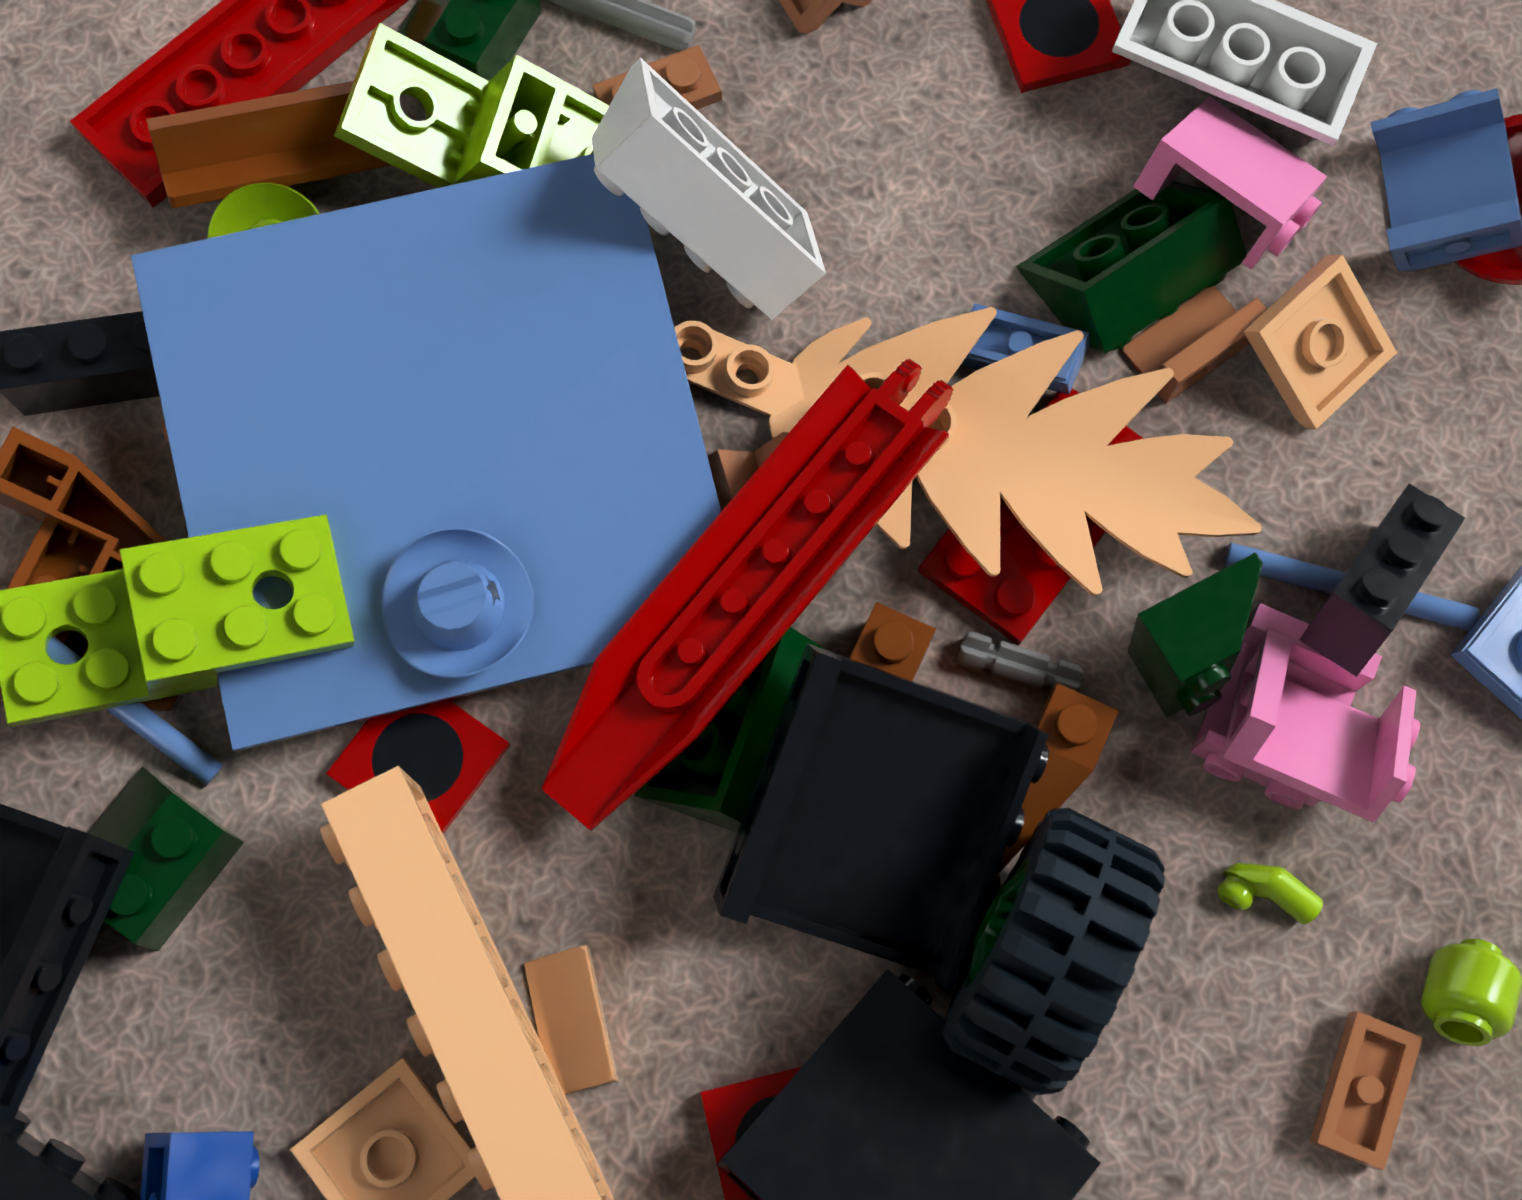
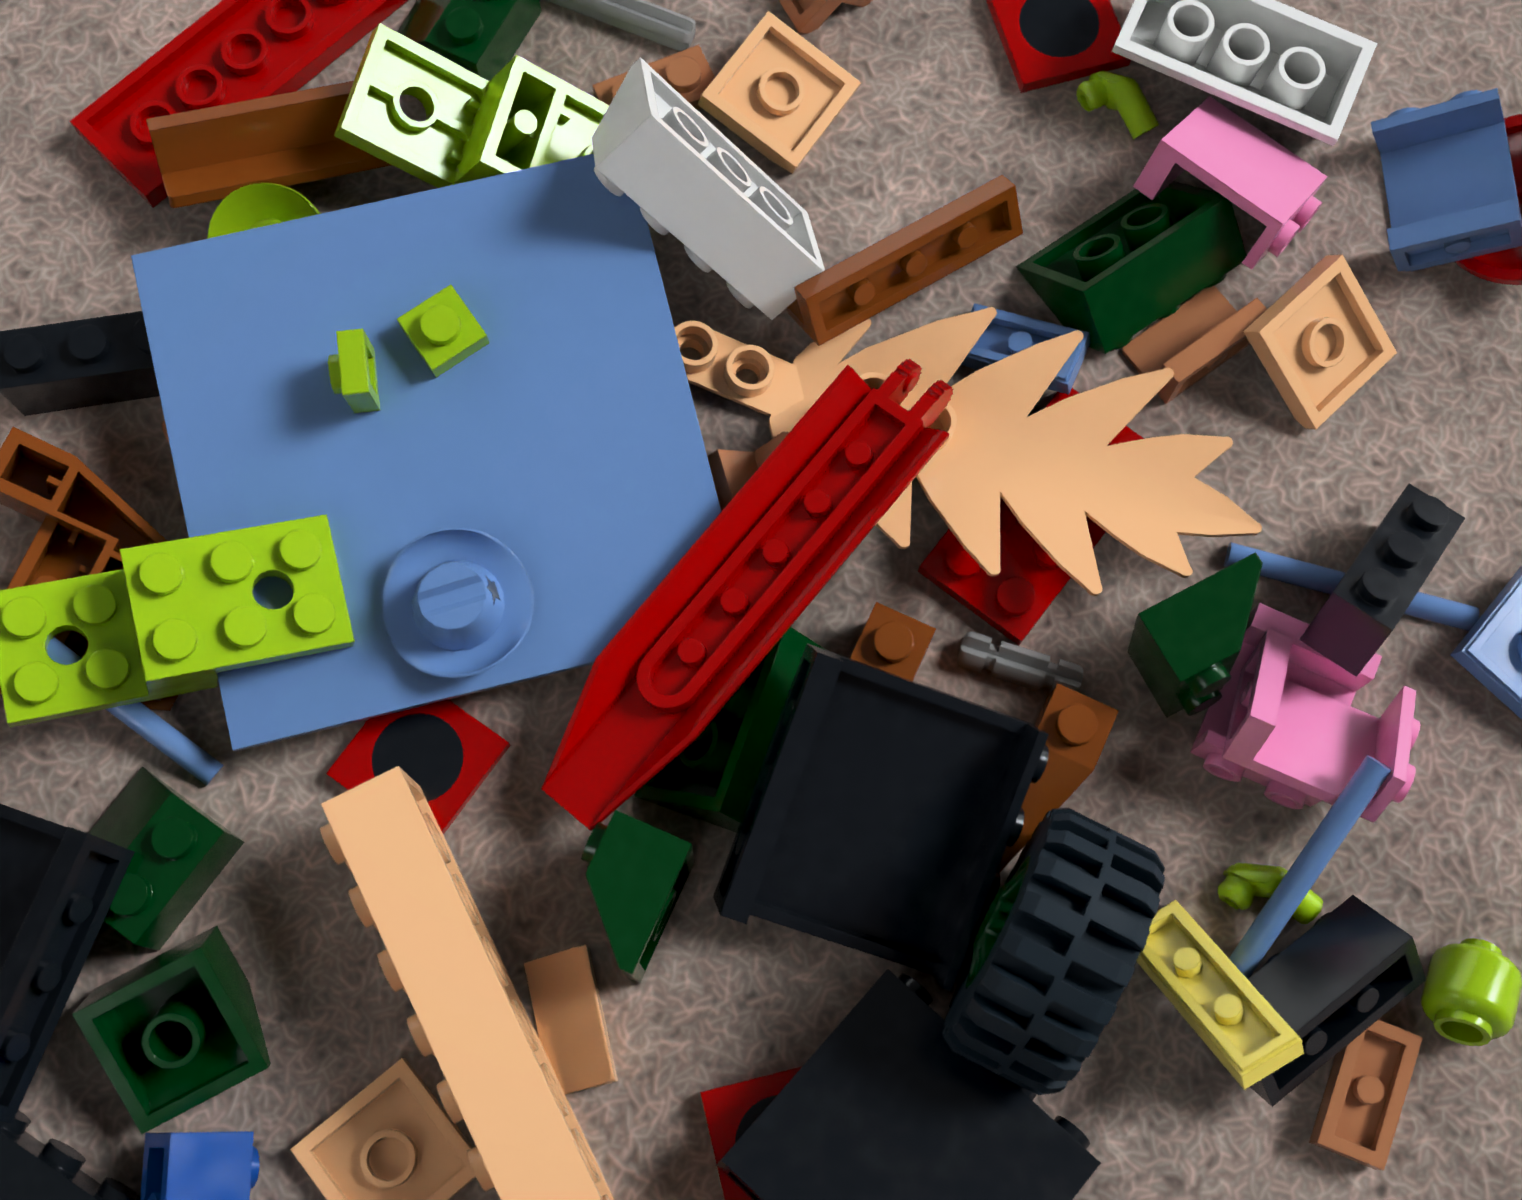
(175, 1029): none -> dark green slope
(355, 371): none -> lime plate
(443, 330): none -> lime plate
(635, 884): none -> dark green slope
(778, 93): none -> light nougat tile
(907, 261): none -> dark orange panel
(1121, 95): none -> lime arm
(1216, 998): none -> light yellow tile
(1309, 865): none -> medium blue bar
(1335, 986): none -> black brick

